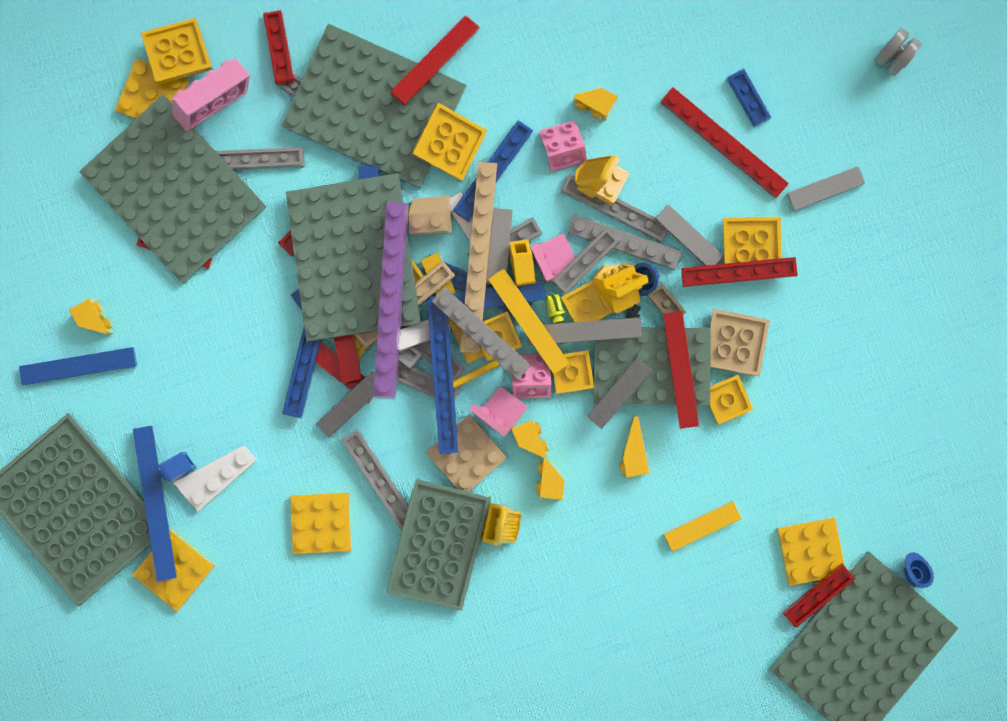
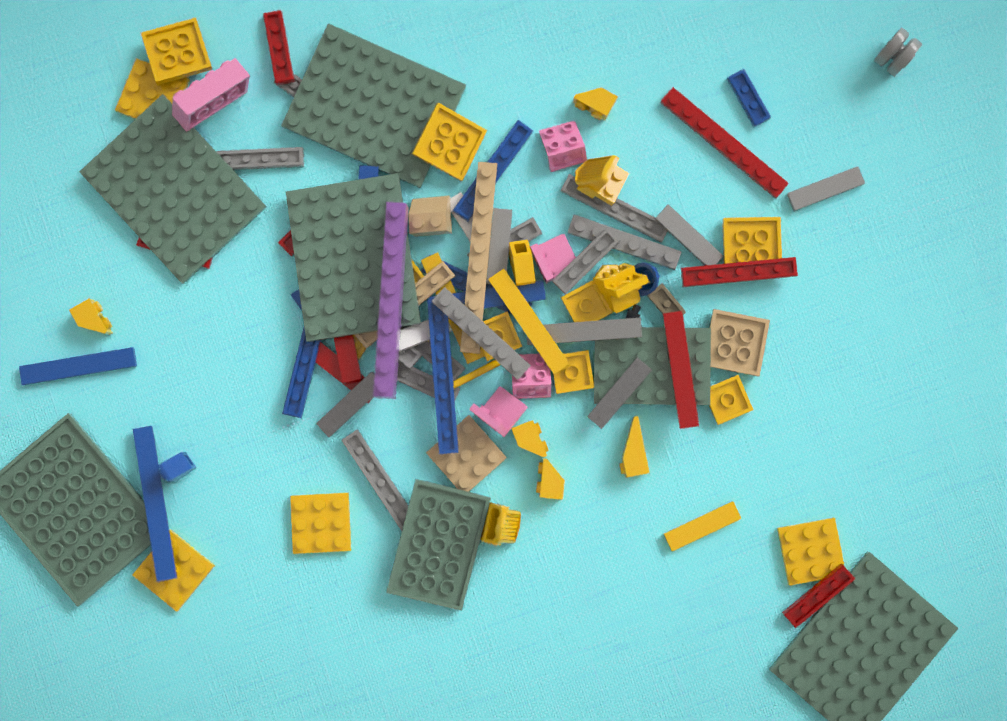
(209, 481): white wing -> none
(434, 60): red tile -> none
(555, 308): neon yellow arm -> none
(918, 571): blue piece -> none

